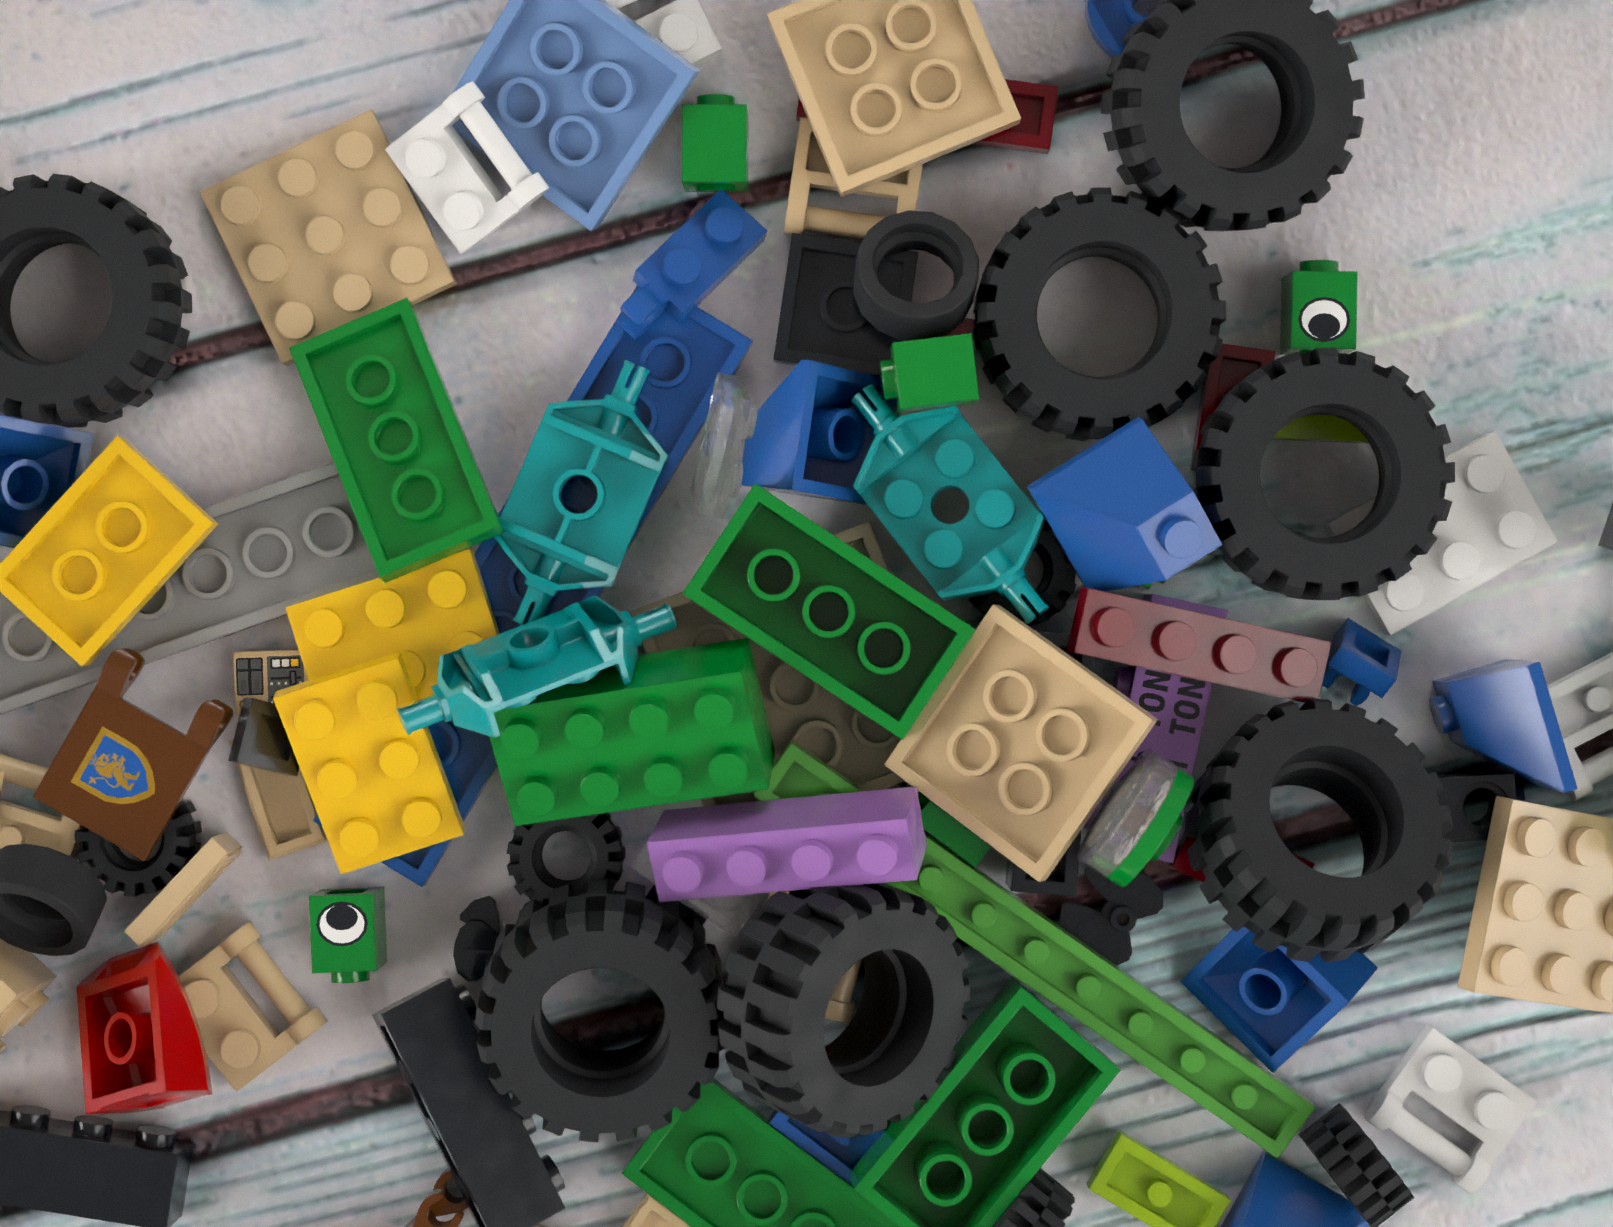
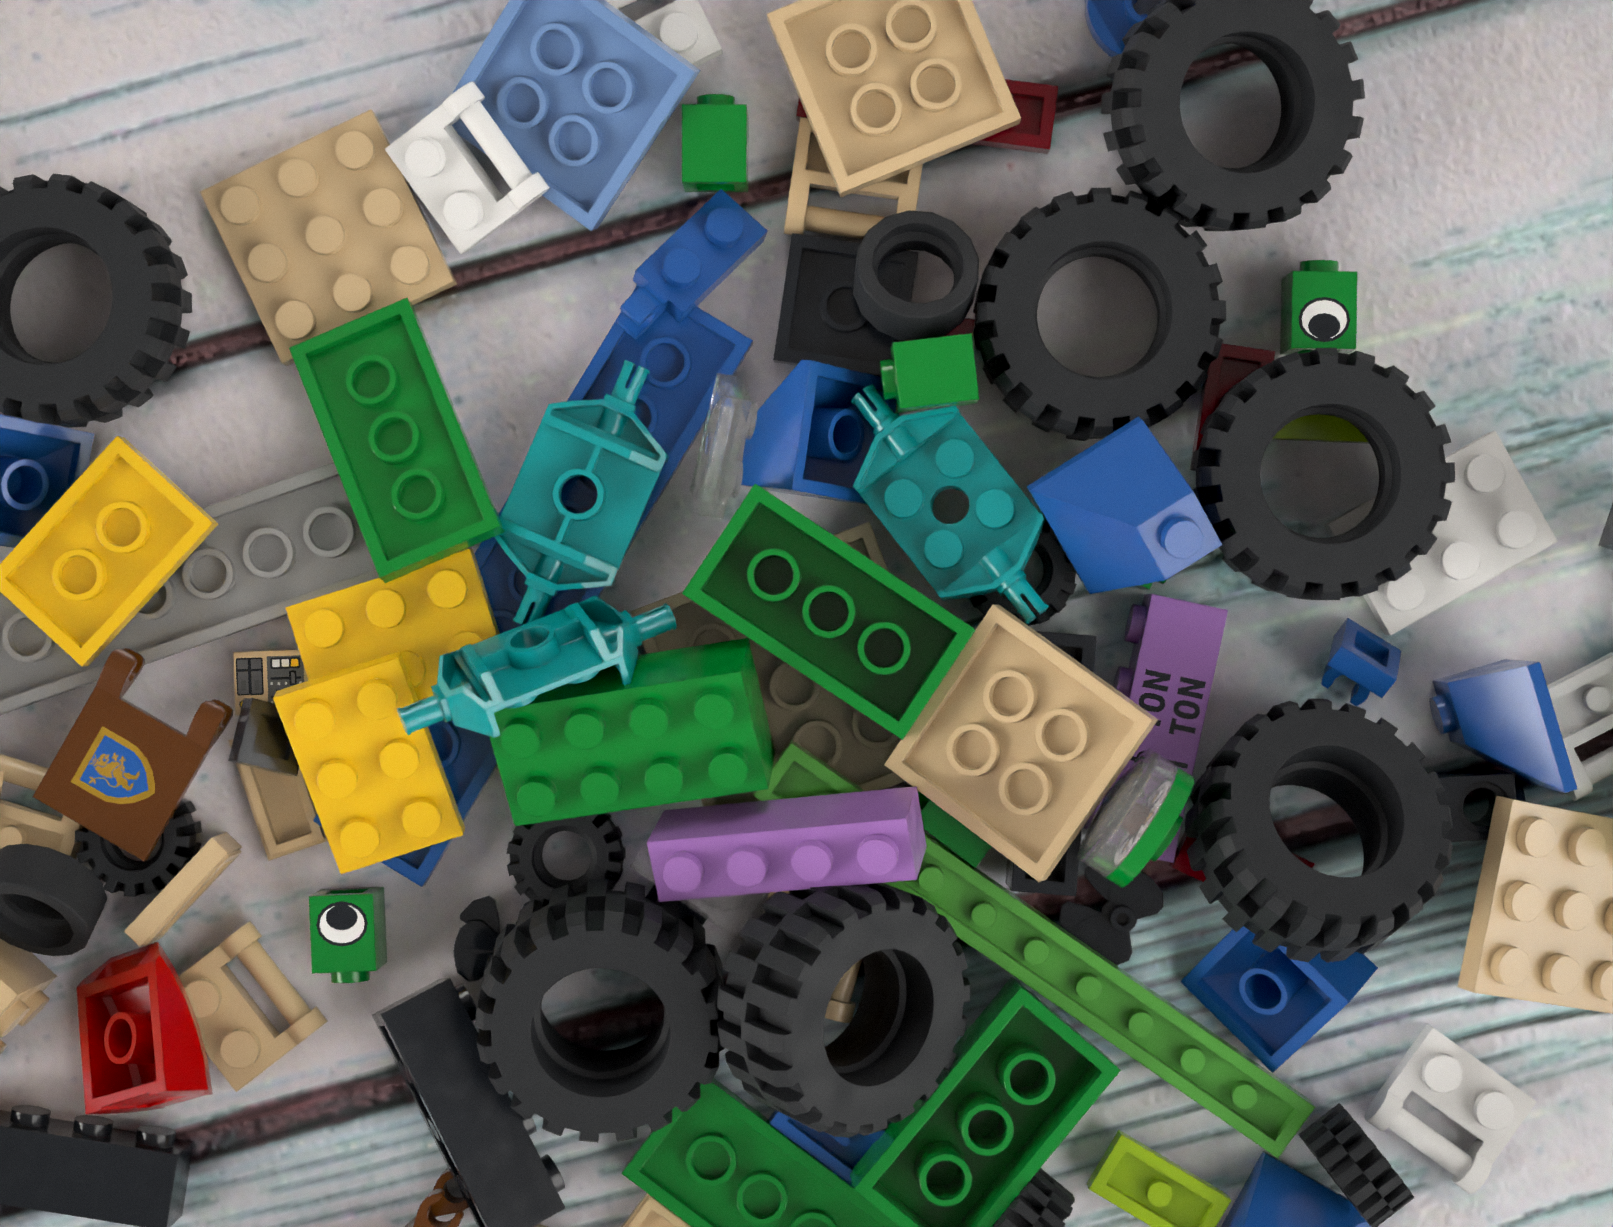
(1198, 645): plate -> none

